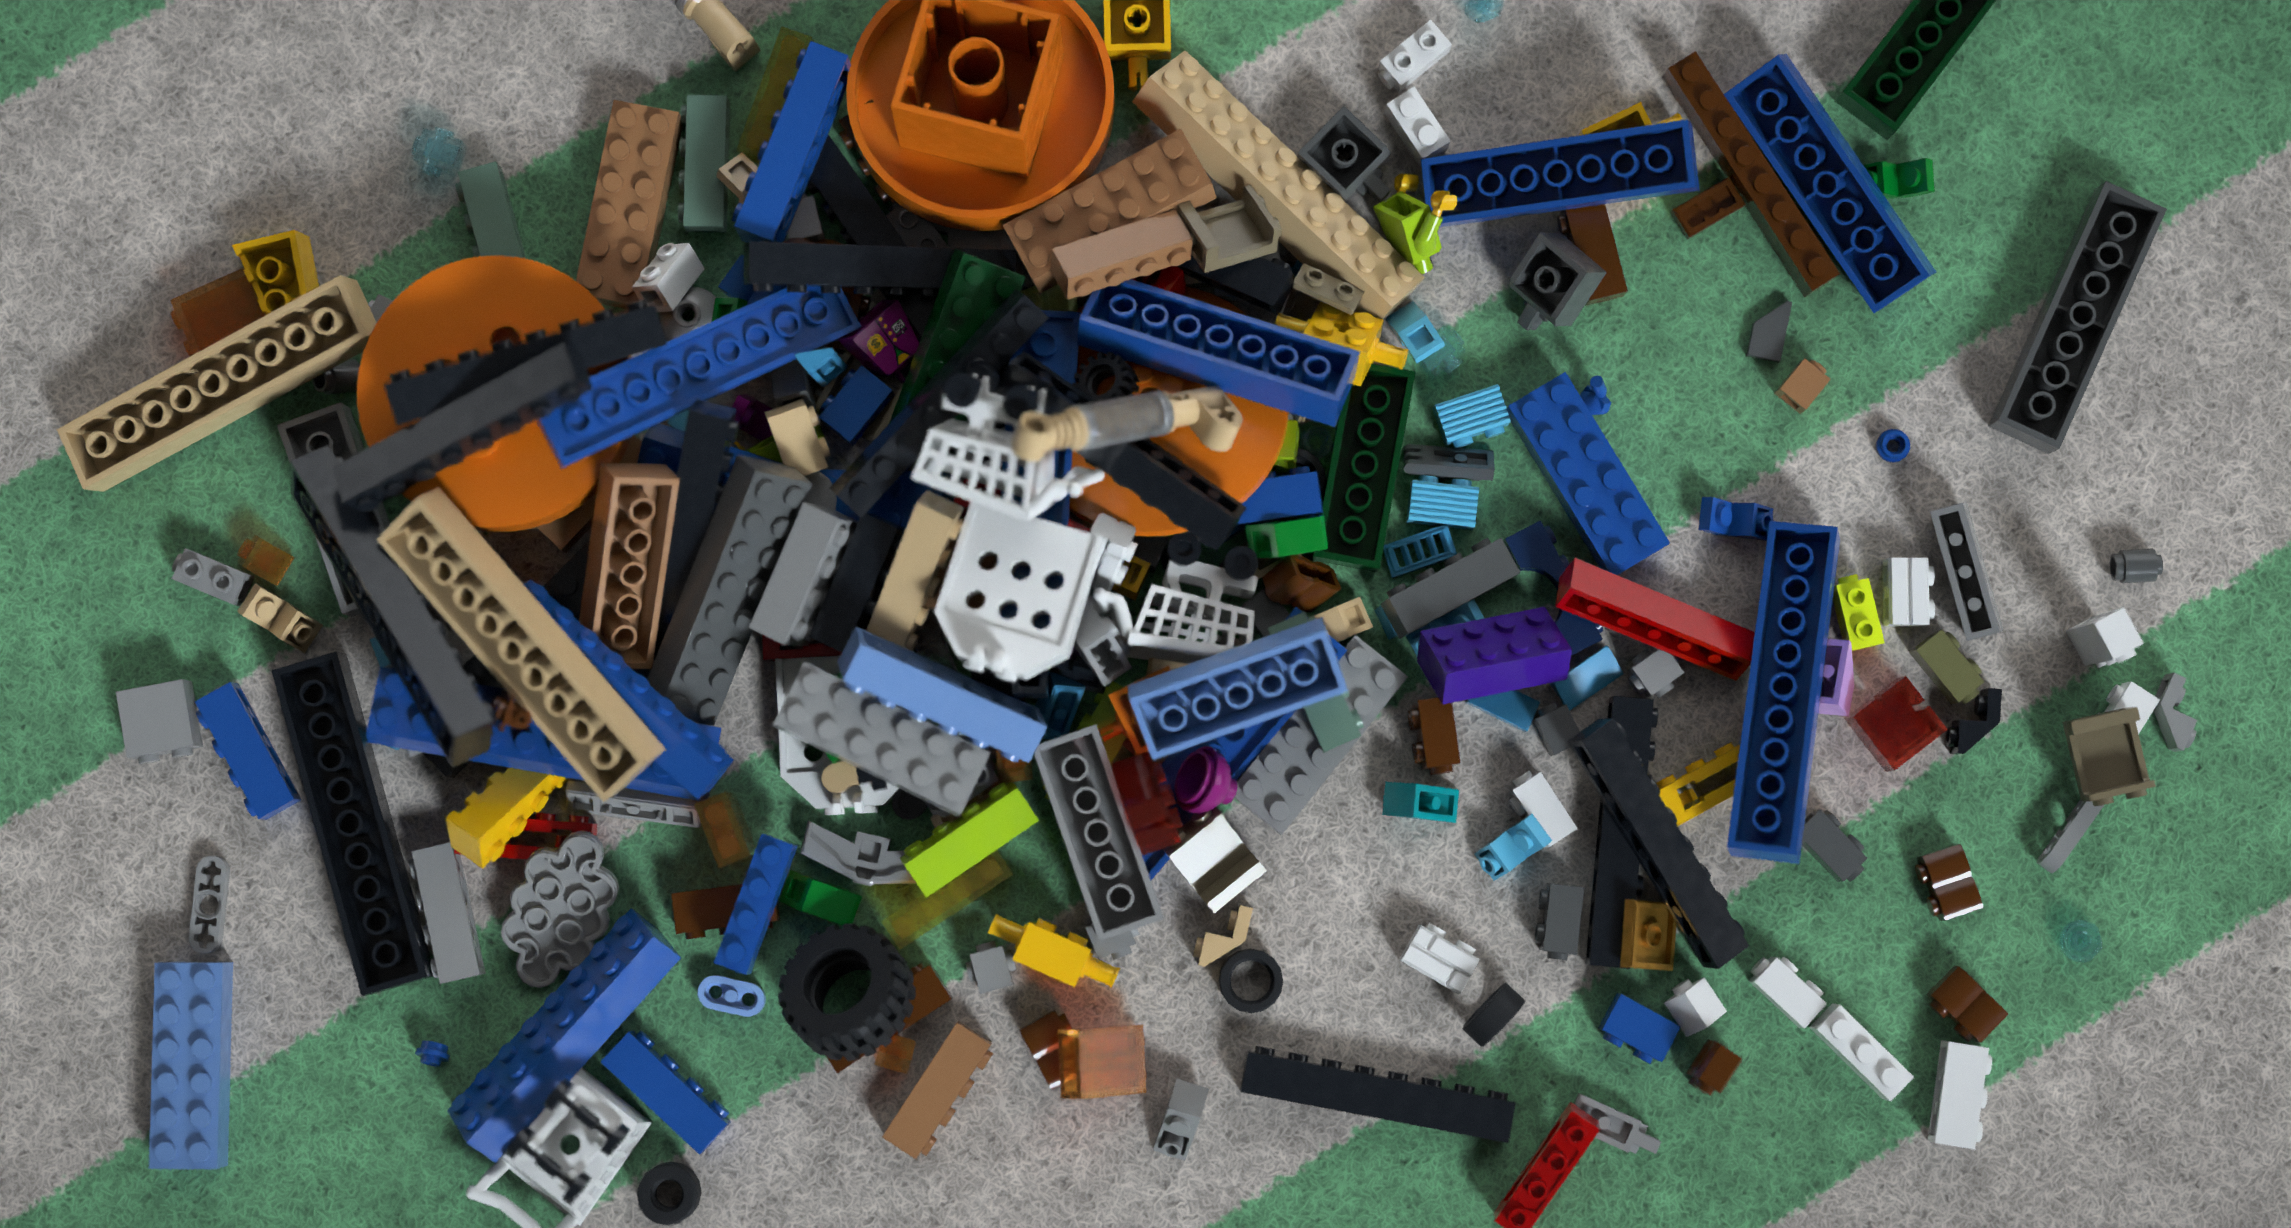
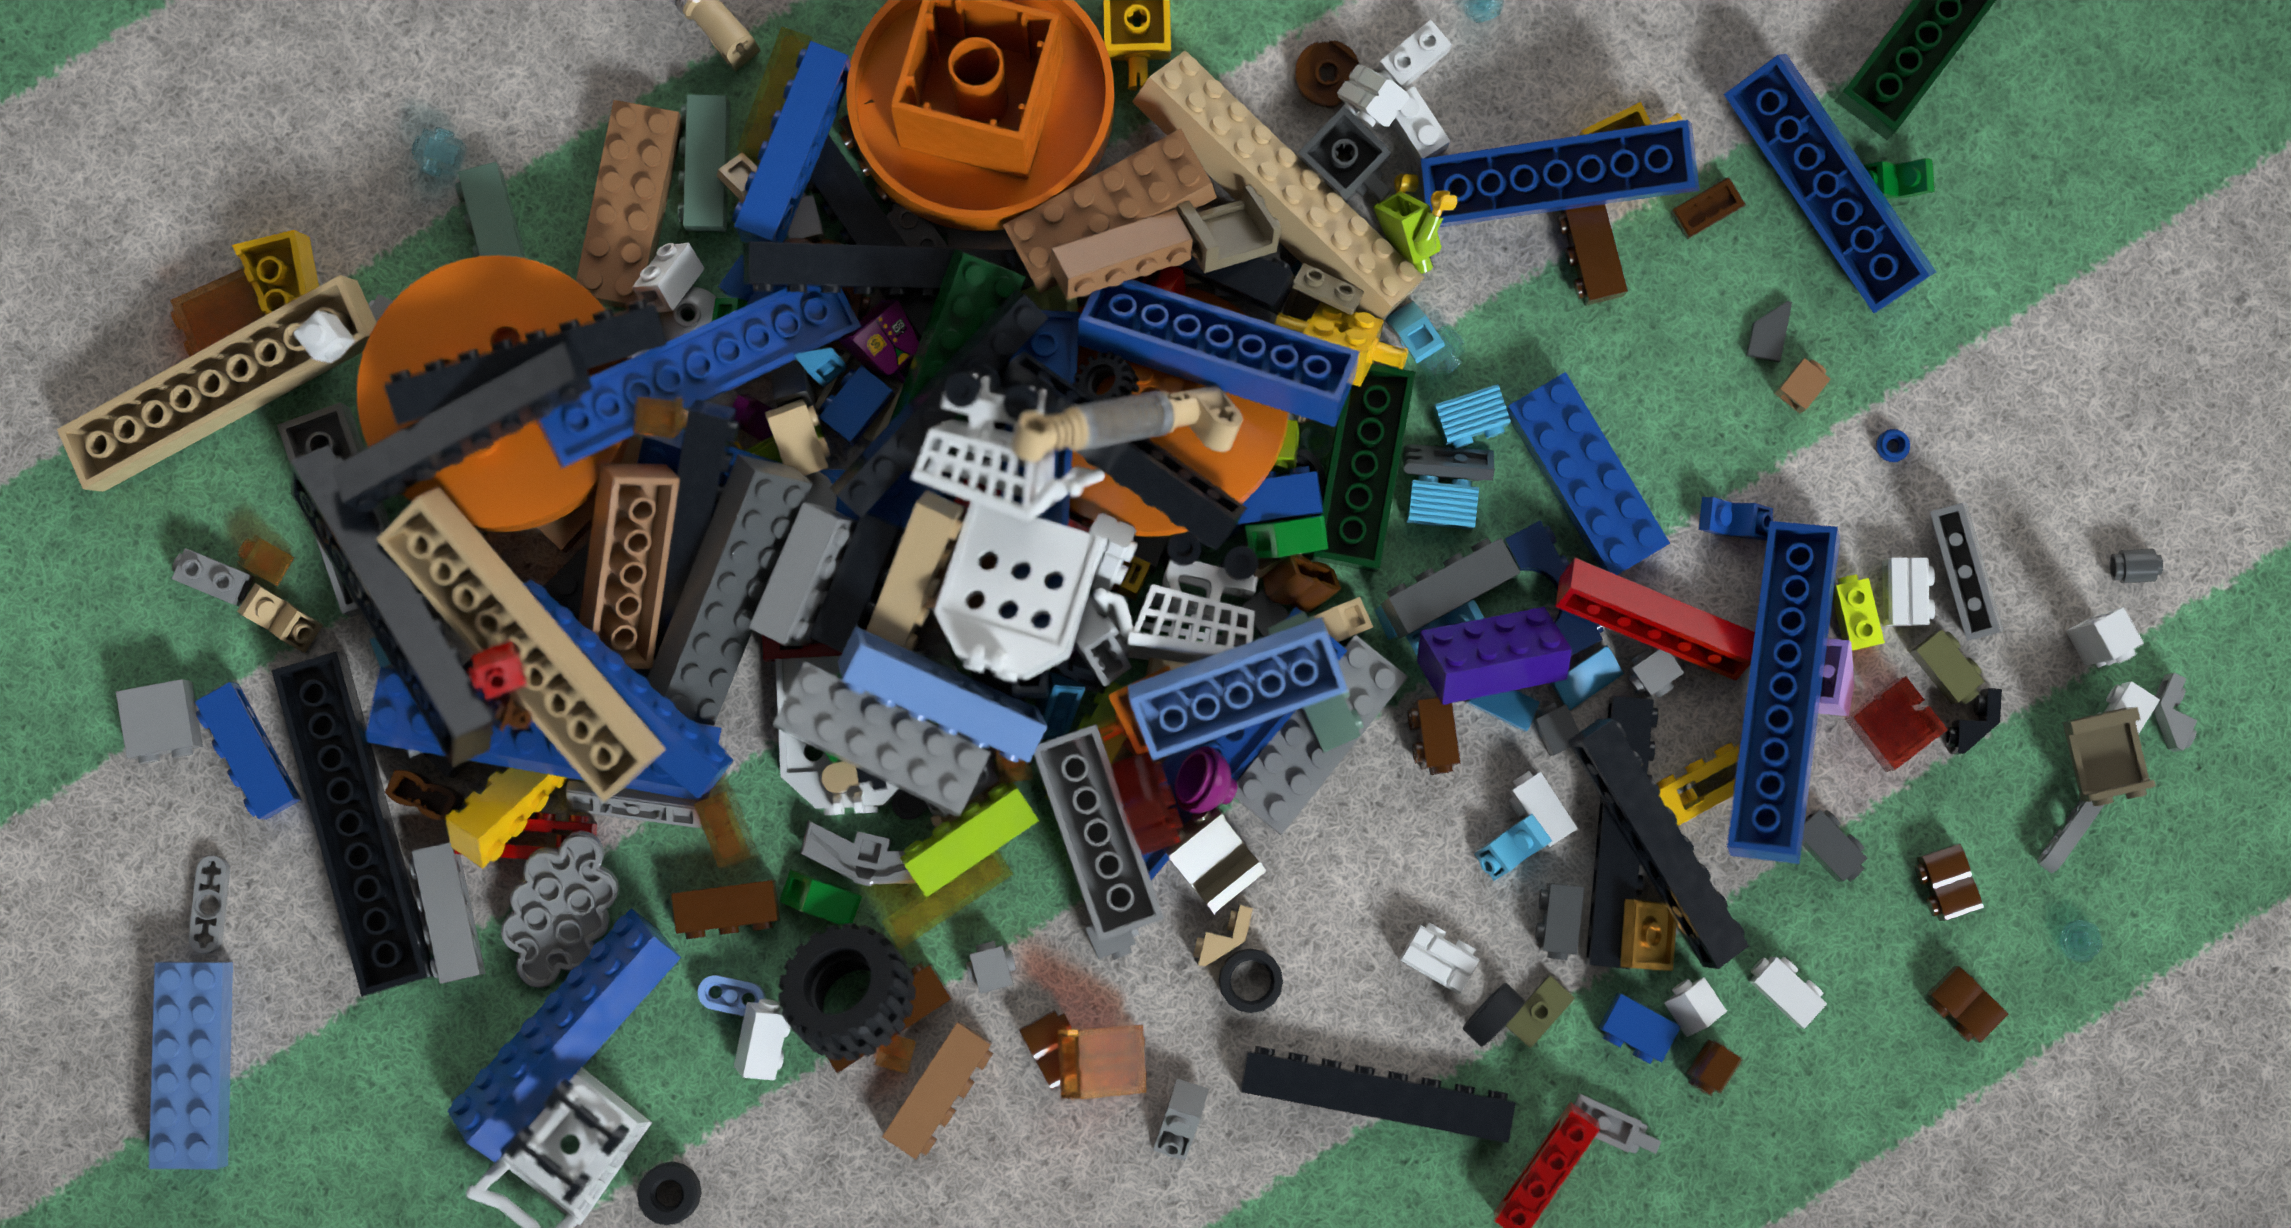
(324, 337): none -> white brick
(338, 379): dark grey brick -> none
(418, 791): none -> reddish brown brick
(432, 1053): blue plate -> none
(498, 670): none -> red brick
(659, 417): none -> clear orange bracket
(666, 1091): blue brick -> none
(755, 904): blue brick -> none
(761, 1040): none -> white brick
(1053, 953): yellow brick -> none
(1309, 77): none -> reddish brown plate
(1372, 96): none -> white brick
(1420, 802): teal slope -> none
(1446, 540): dark azure slope -> none
(1540, 1011): none -> olive plate
(1554, 281): dark grey hinge -> none
(1595, 396): blue plate -> none
(1750, 174): reddish brown brick -> none
(1861, 1052): white brick -> none
(1959, 1094): white brick -> none
(2077, 317): dark grey brick -> none

